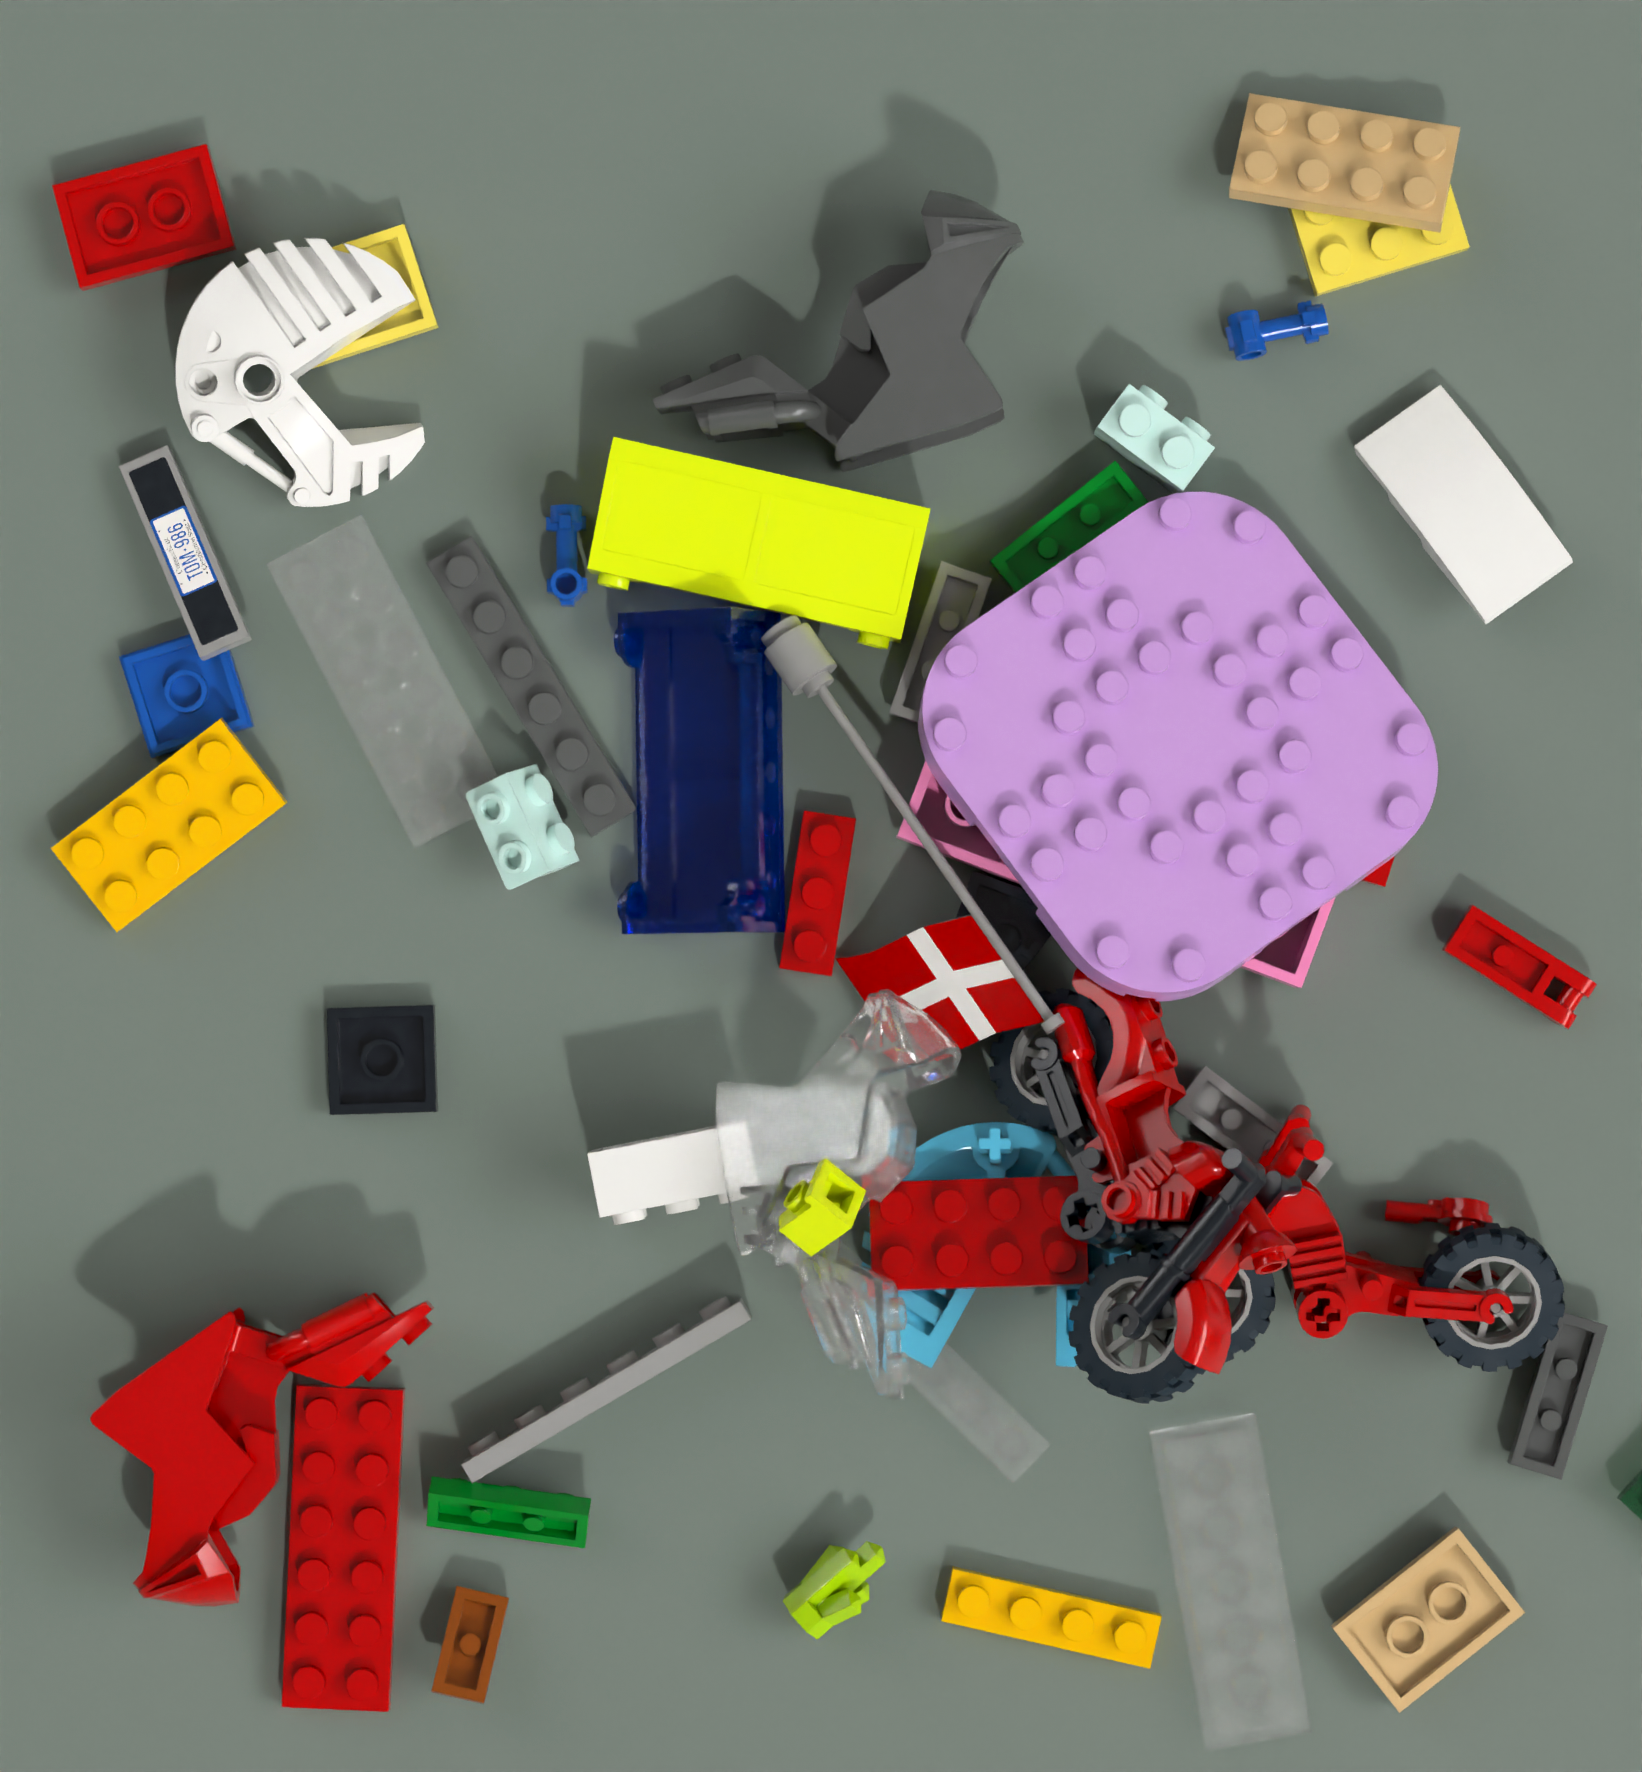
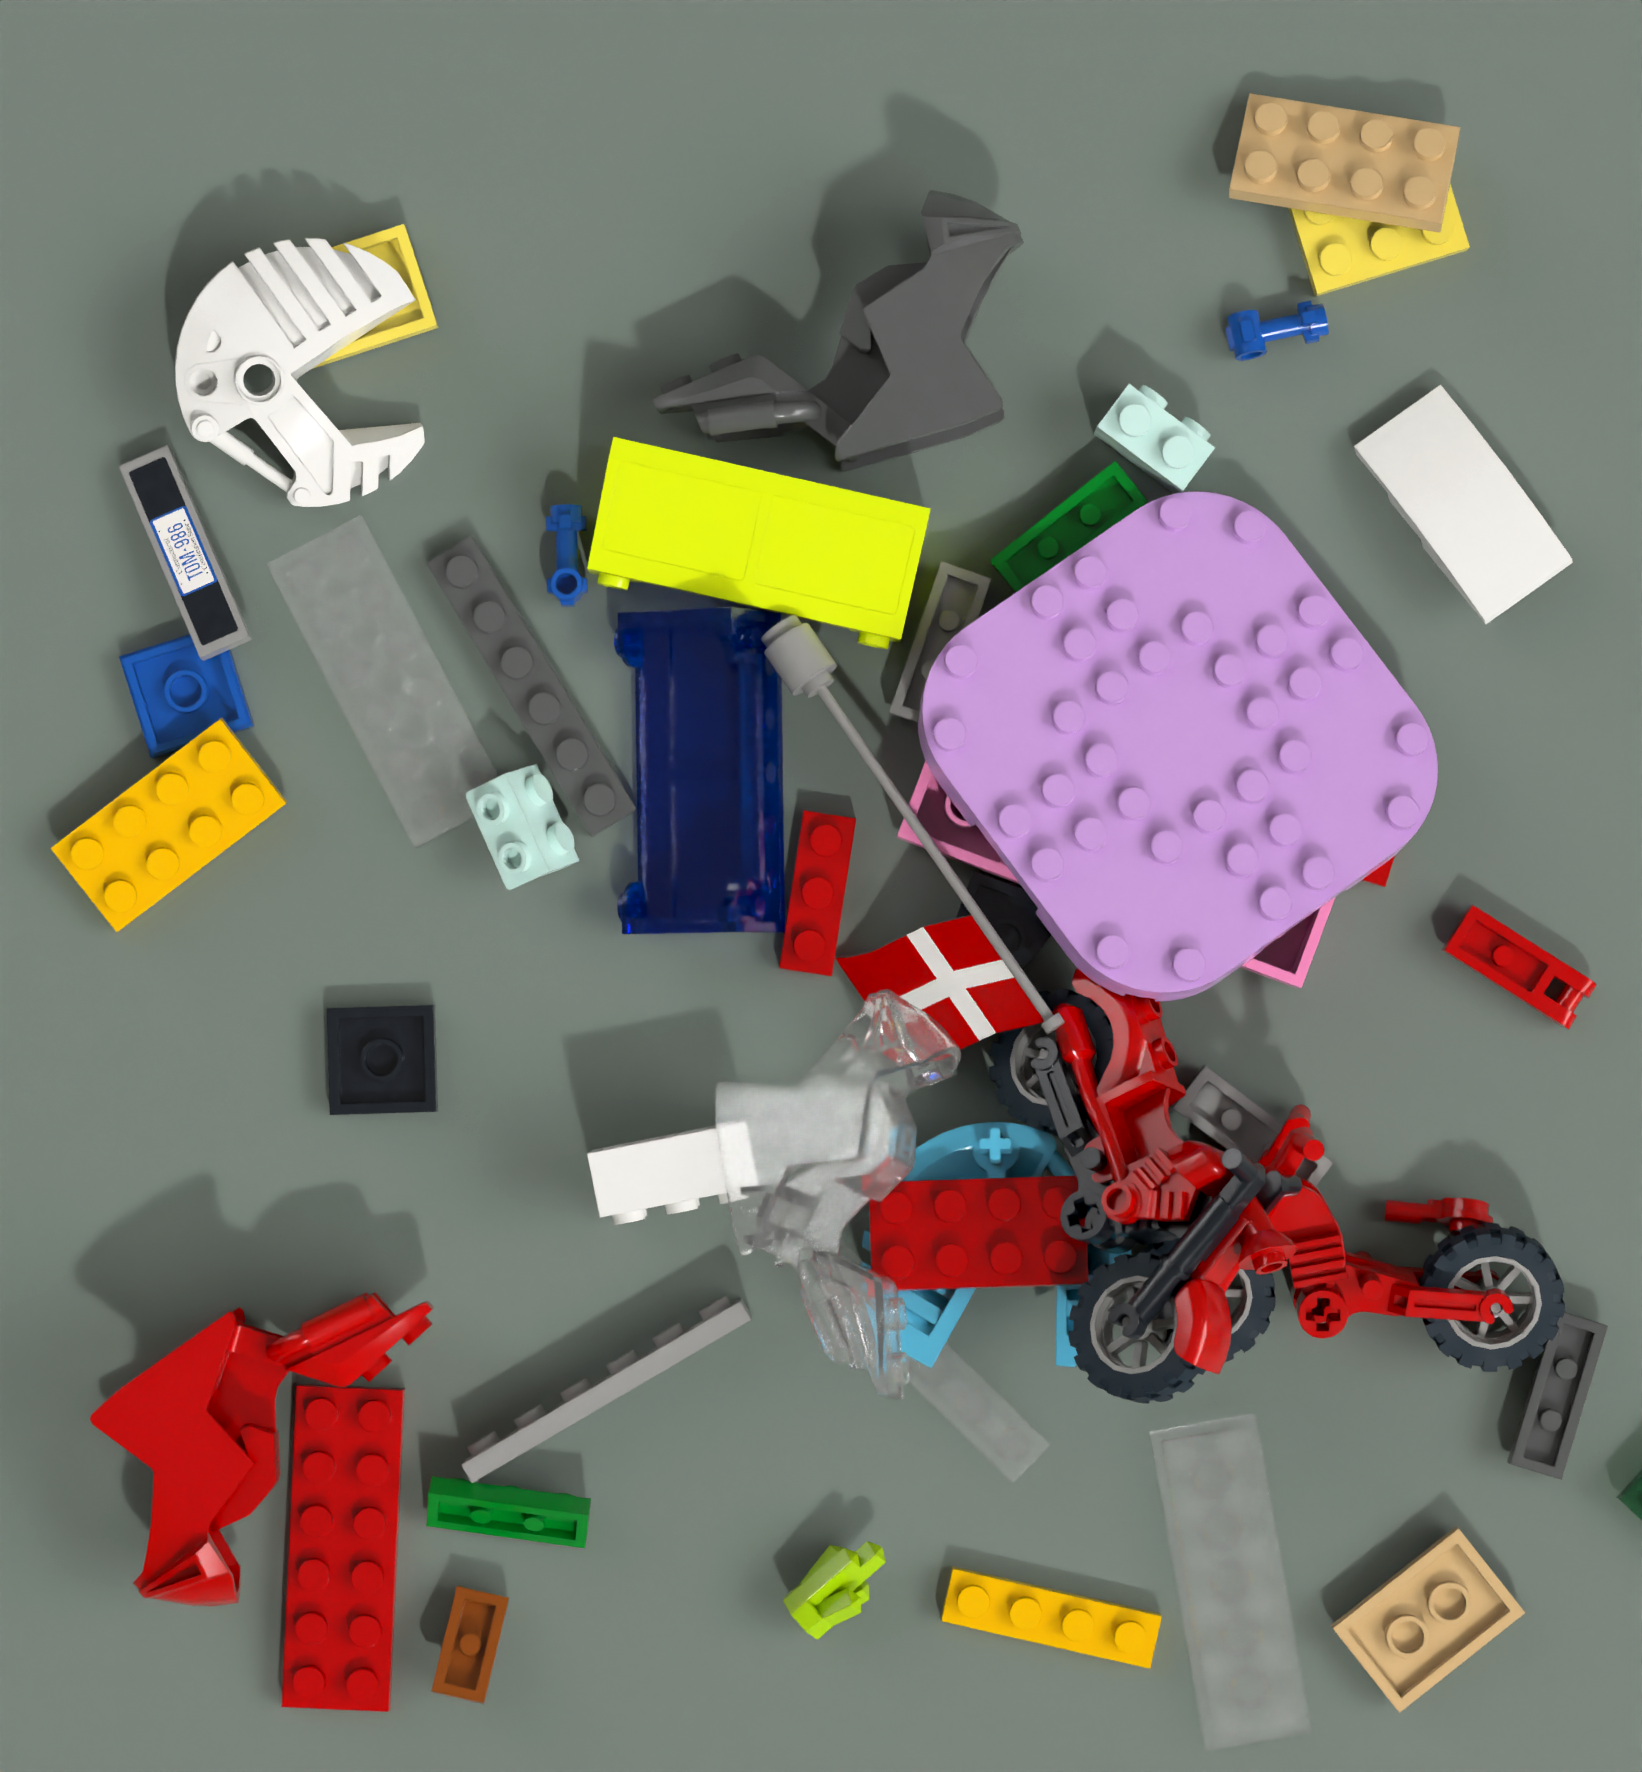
(144, 217): red plate -> none
(821, 1208): neon yellow brick -> none

